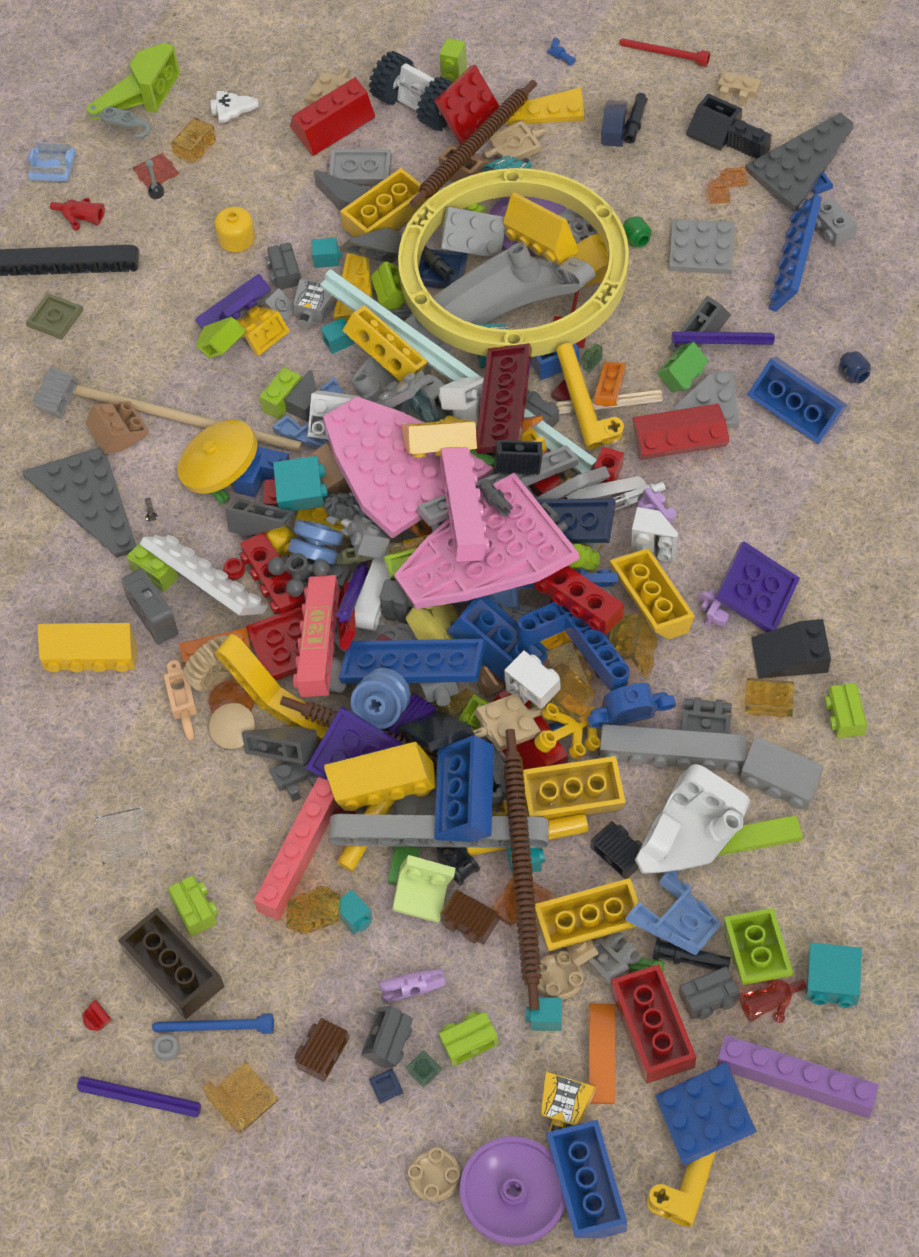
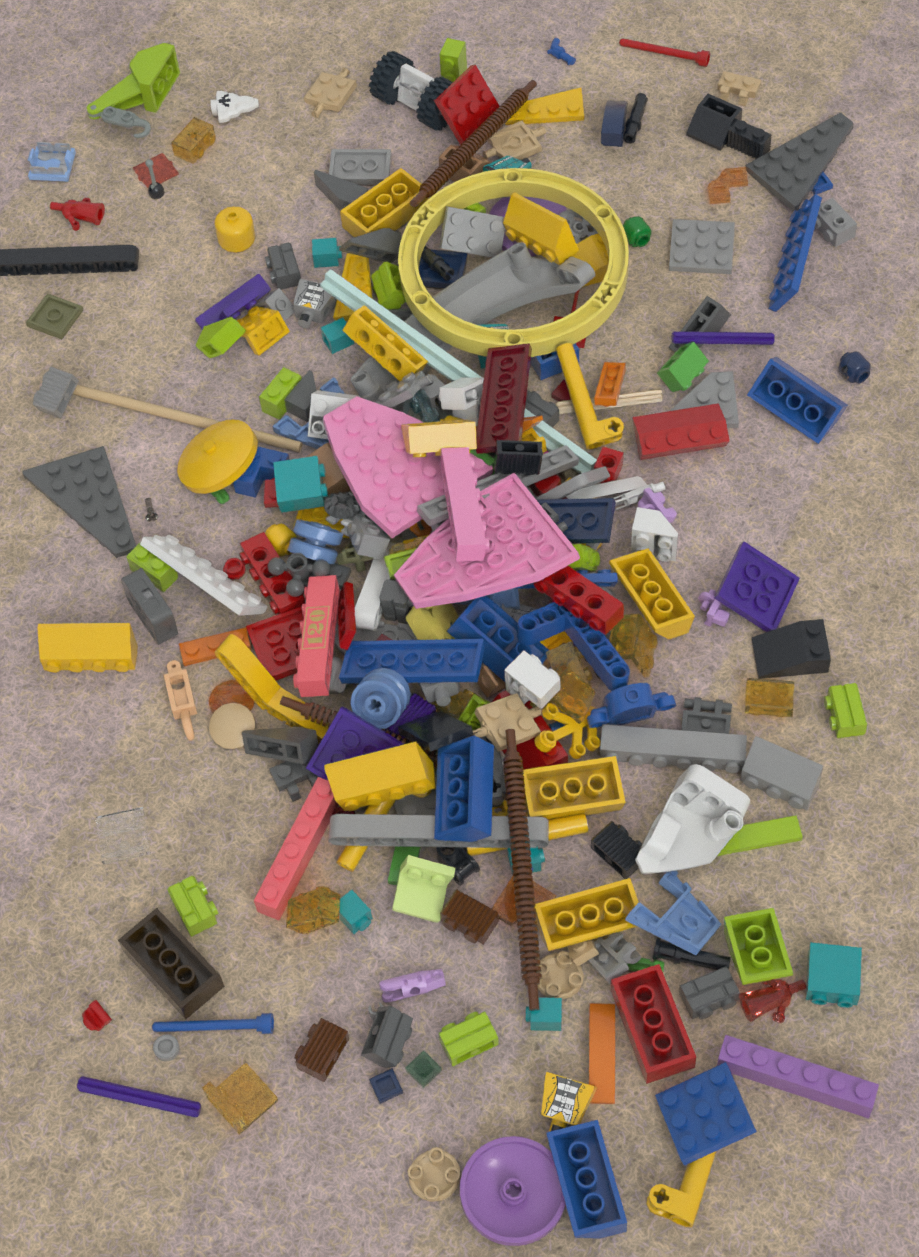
(116, 426): medium nougat slope -> none
(204, 668): tan gear -> none
(253, 518): dark grey slope -> none
(333, 116): red slope -> none
(352, 592): dark purple axle -> none
(495, 497): dark grey pin -> none
(592, 357): clear green plate -> none

